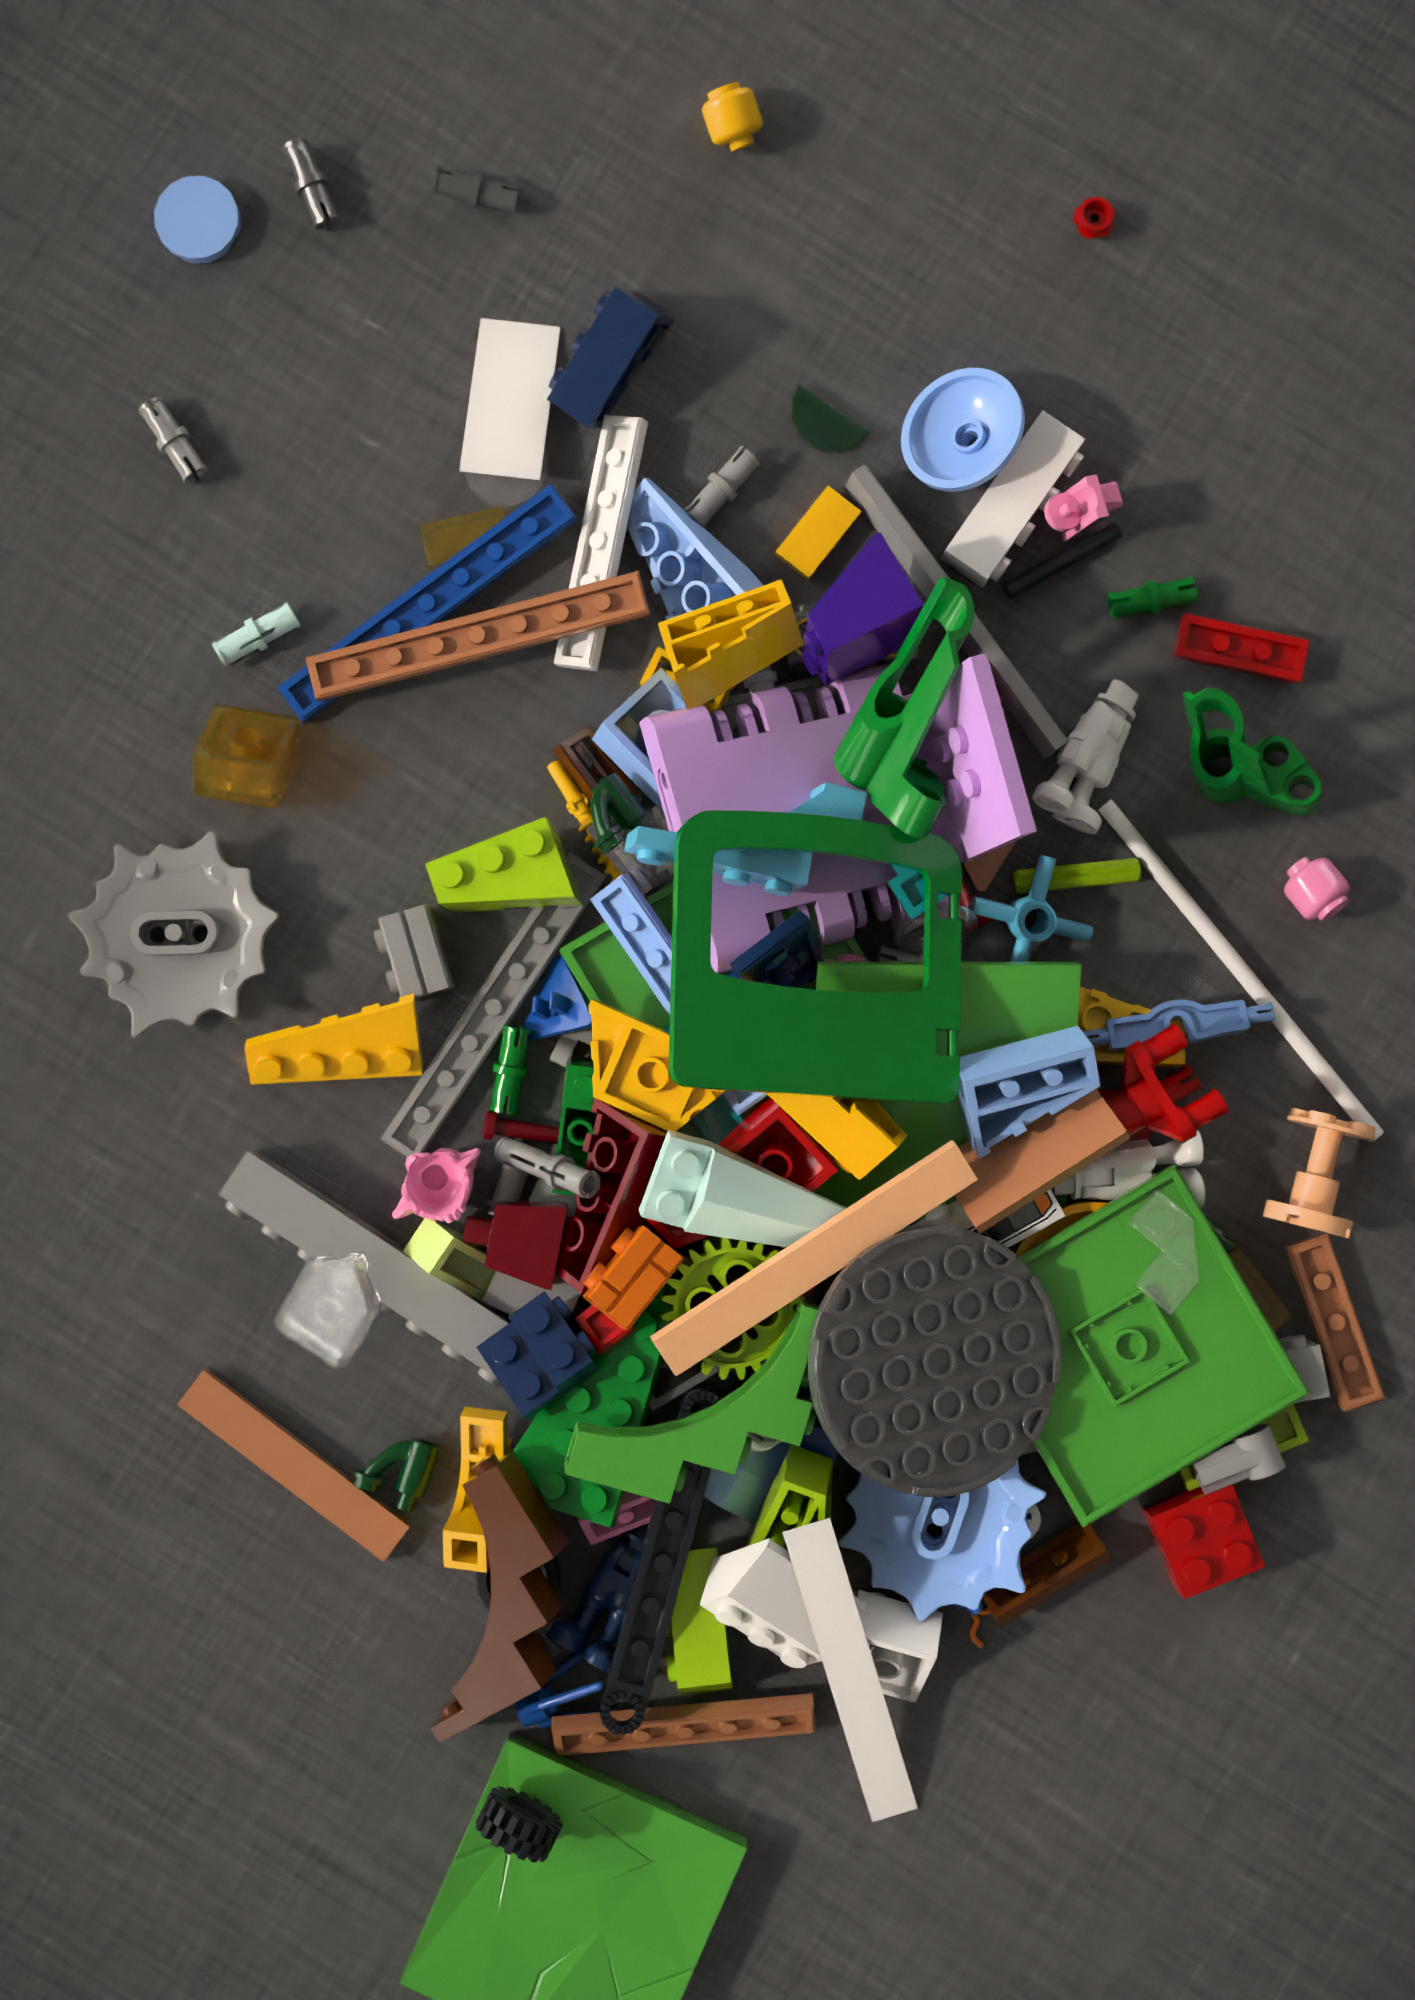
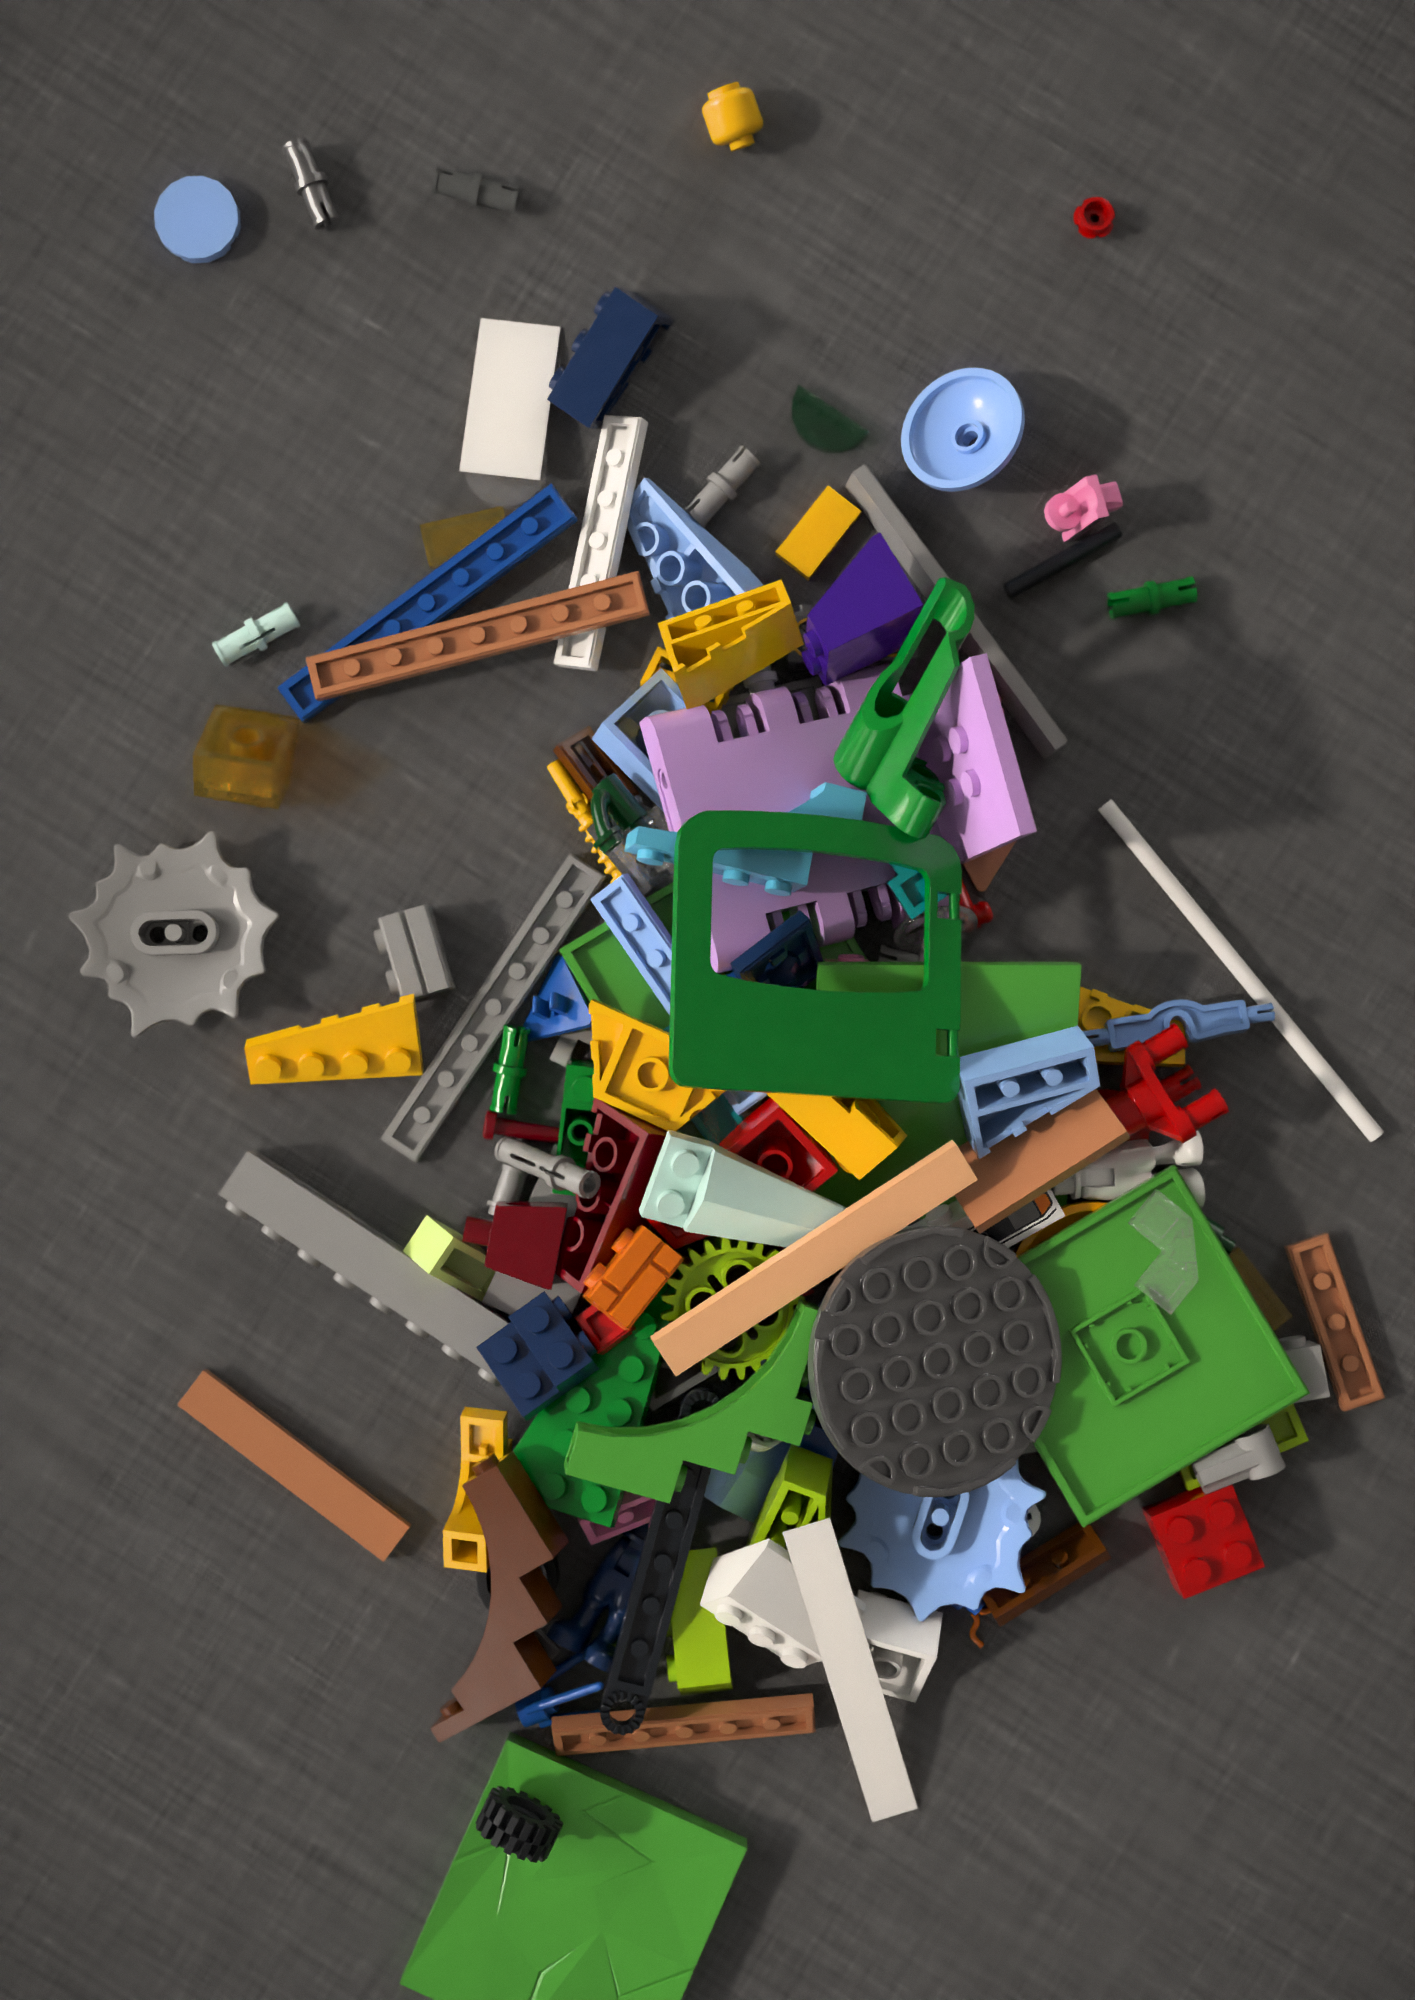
(172, 439): light grey pin -> none
(330, 1307): clear tile -> none
(419, 1460): dark green plant -> none
(437, 1184): bright pink hair -> none
(507, 872): lime wedge -> none
(1013, 499): white brick -> none
(1046, 921): medium azure bar -> none
(1083, 875): lime axle -> none
(1090, 757): white piece -> none
(1240, 648): red plate -> none
(1250, 772): green panel -> none
(1315, 1191): light nougat piece -> none
(1316, 888): bright pink head -> none

